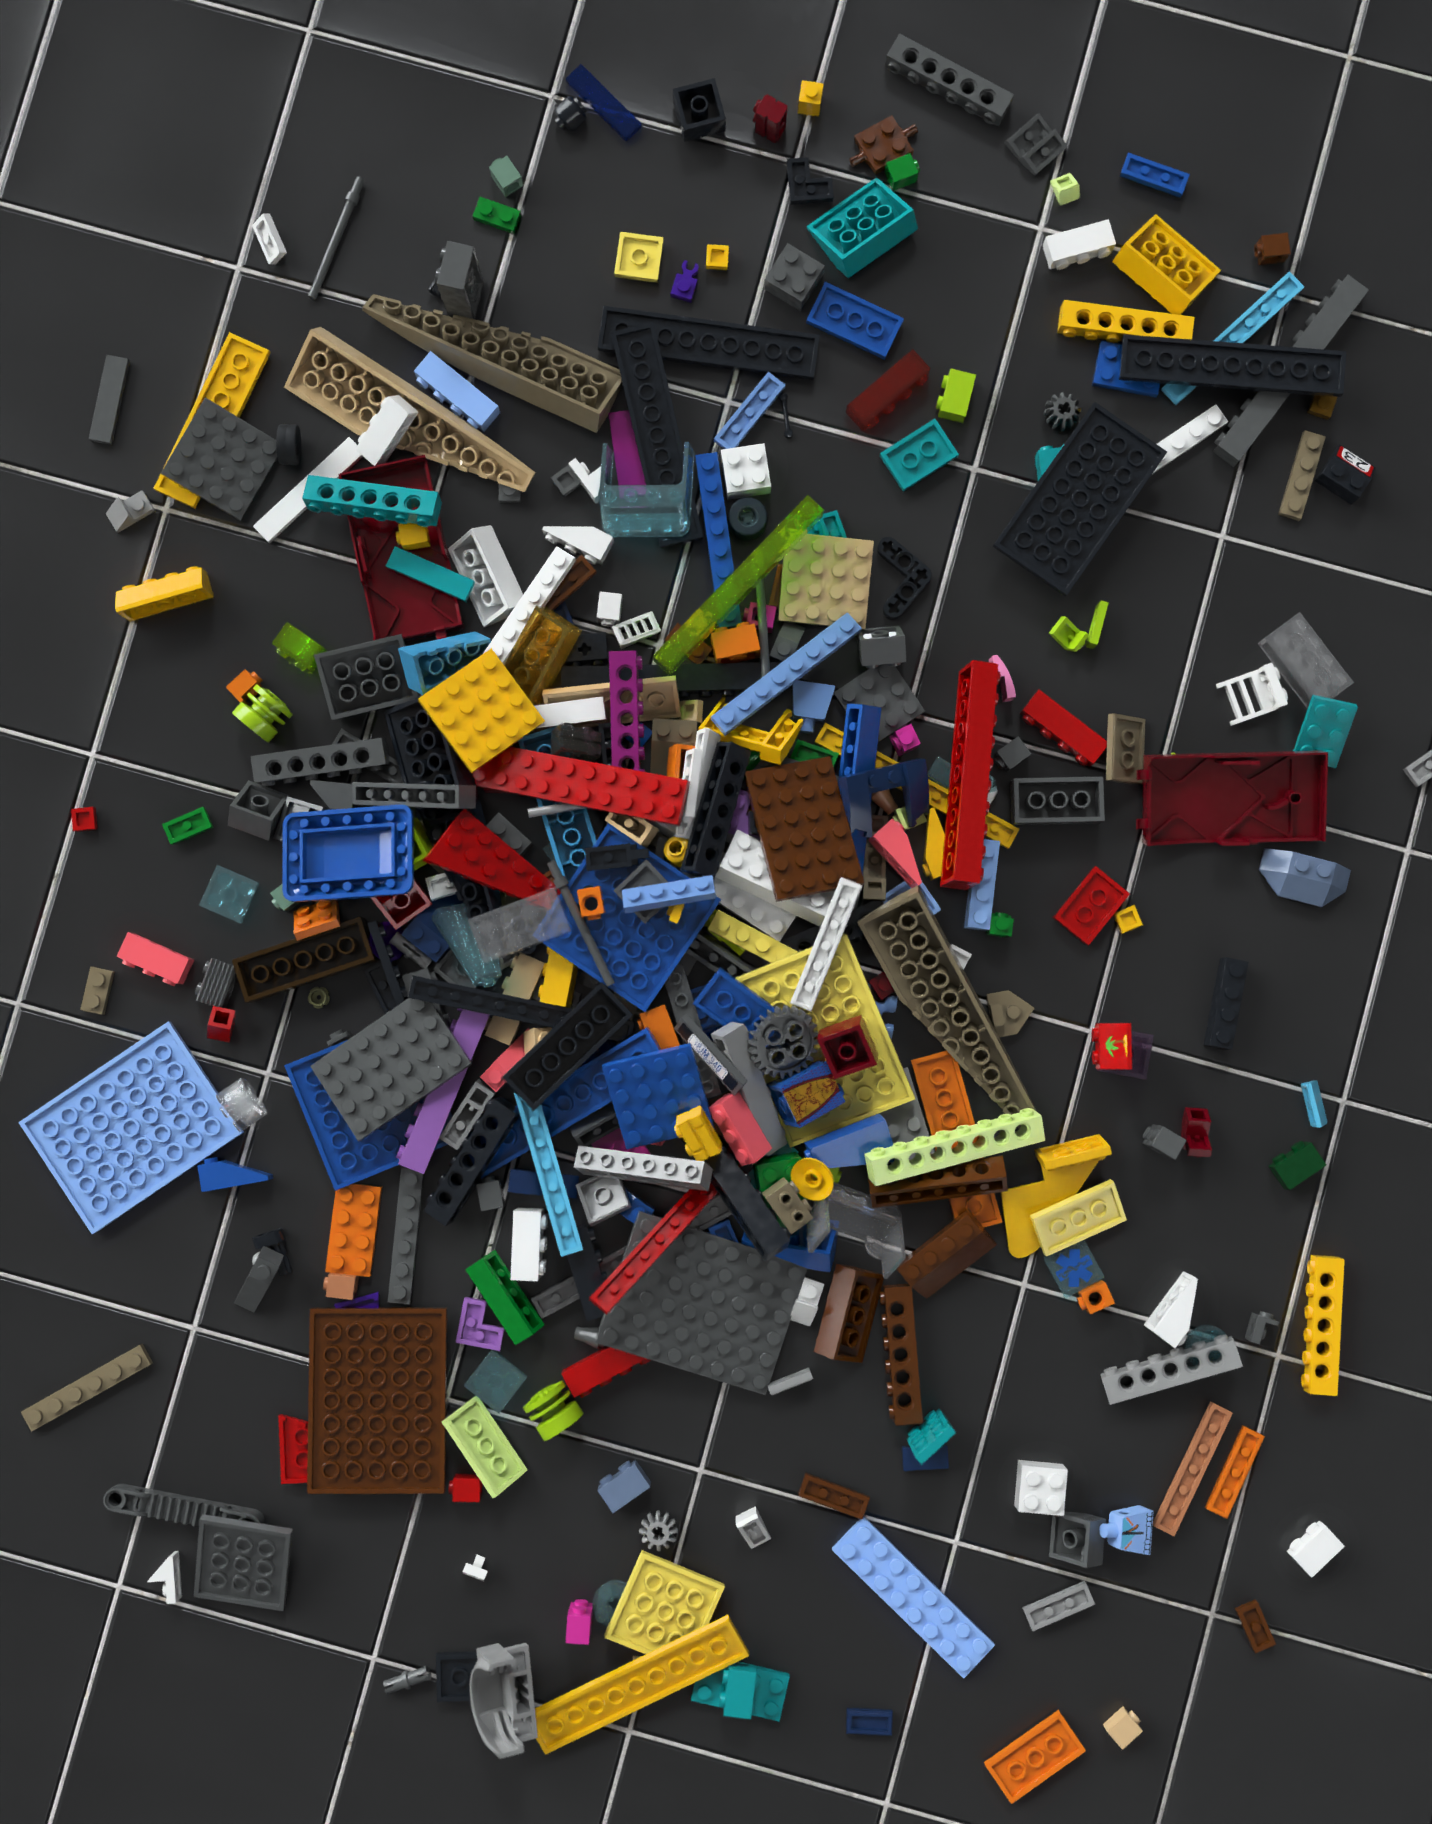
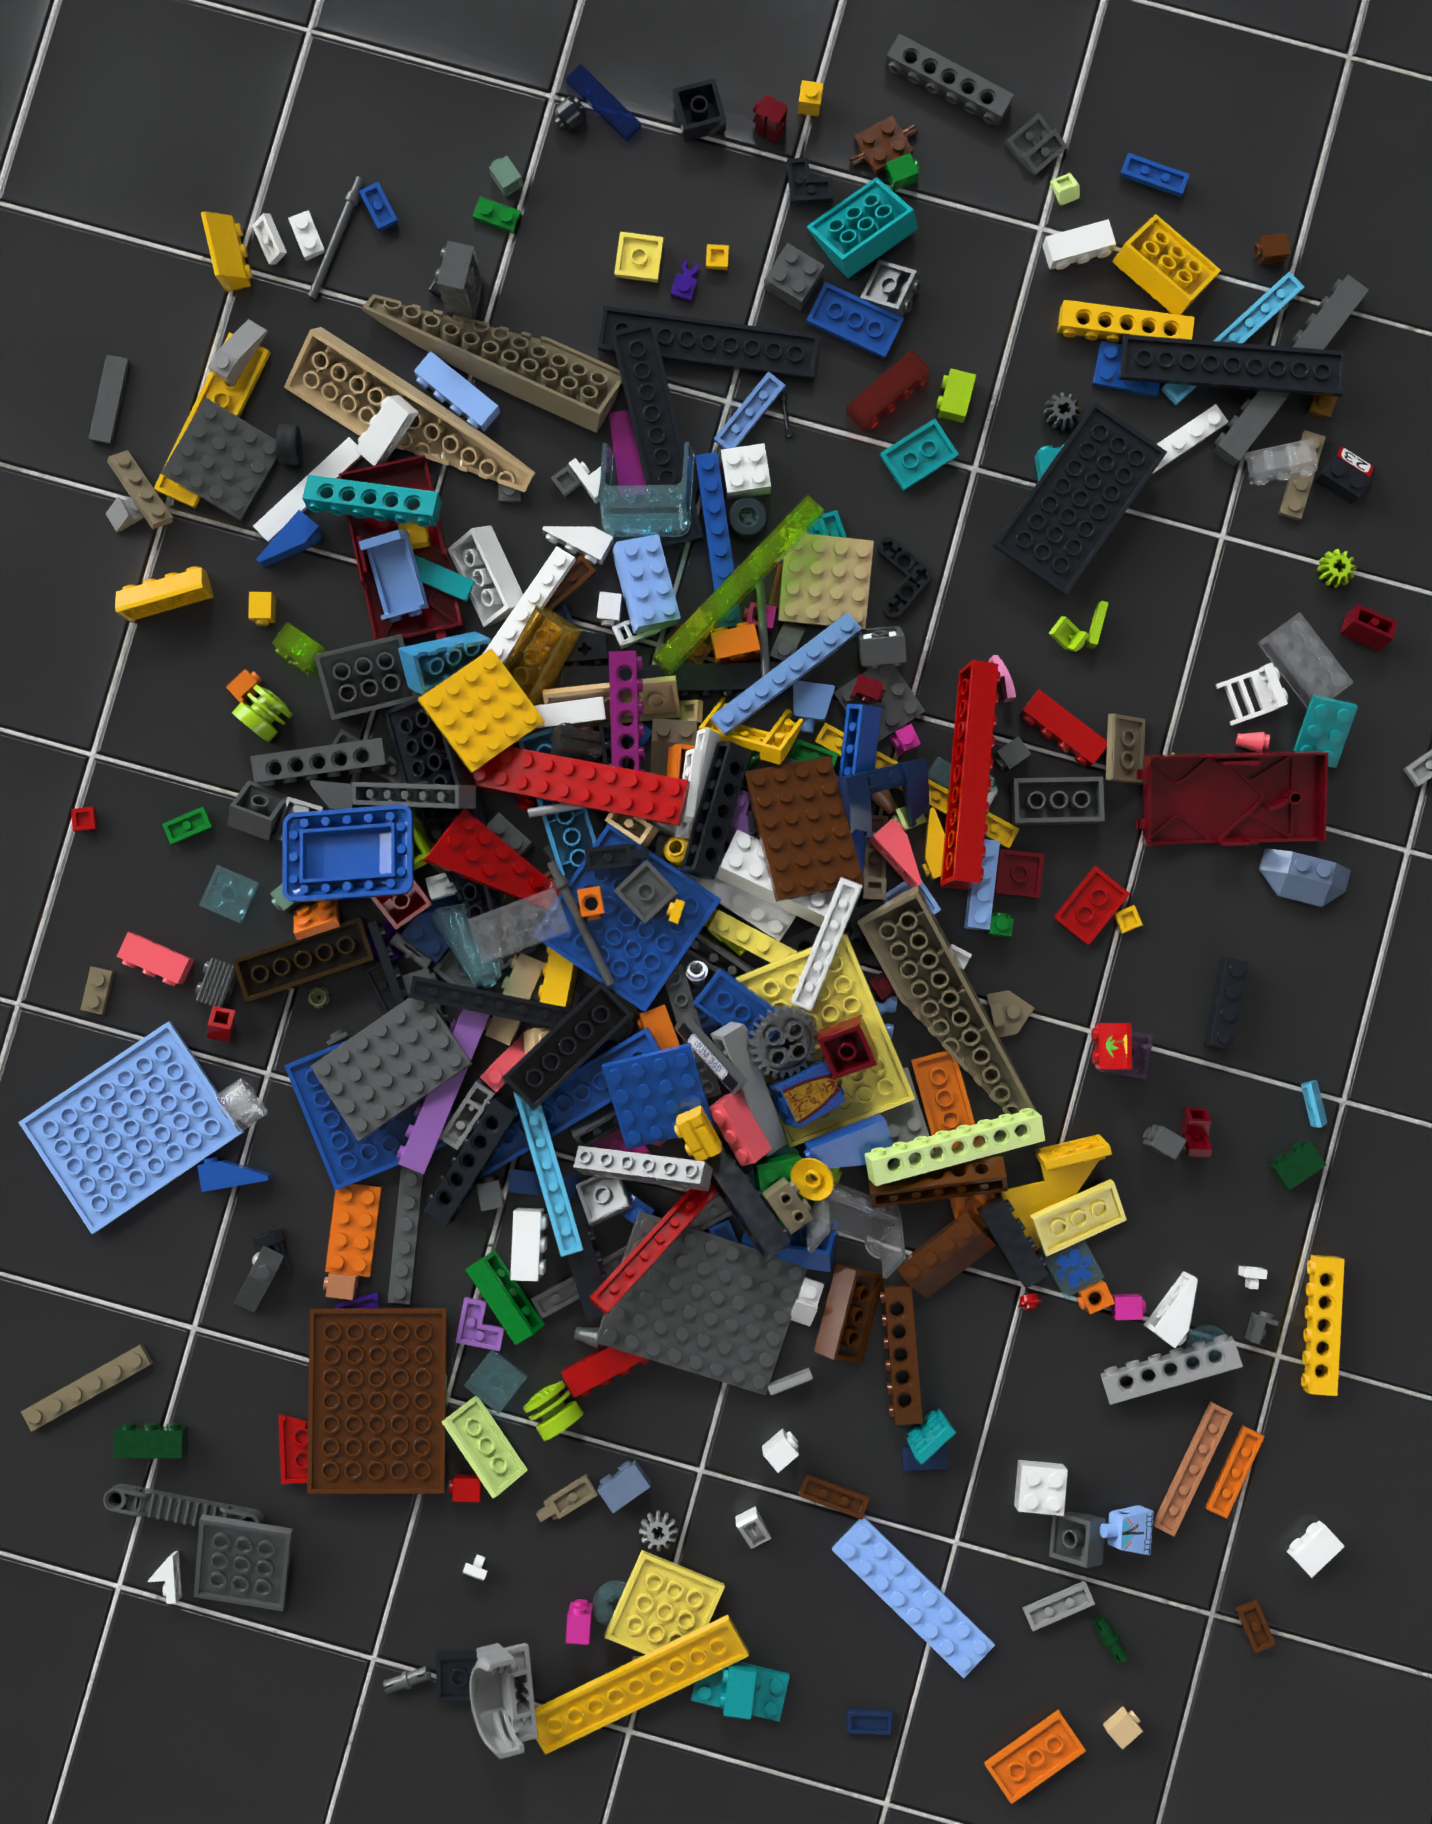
(140, 489): none -> dark tan plate
(150, 1441): none -> dark green brick
(227, 250): none -> yellow slope
(237, 352): none -> light grey slope
(262, 608): none -> yellow brick
(293, 538): none -> blue slope
(307, 235): none -> white plate
(378, 206): none -> blue plate
(396, 575): none -> medium blue panel
(526, 803): none -> red plate
(567, 1499): none -> dark tan hinge
(646, 584): none -> light blue brick
(668, 894): medium blue plate -> none
(696, 973): none -> white cone
(781, 1449): none -> white brick
(868, 690): none -> dark red brick
(892, 287): none -> dark grey plate
(1012, 1241): none -> black brick
(1019, 873): none -> dark red plate
(1029, 1302): none -> red plate
(1110, 1639): none -> dark green pin
(1128, 1307): none -> dark pink brick
(1252, 1275): none -> white tile
(1253, 741): none -> coral cone
(1281, 462): none -> clear brick
(1342, 563): none -> lime gear
(1368, 627): none -> dark red brick

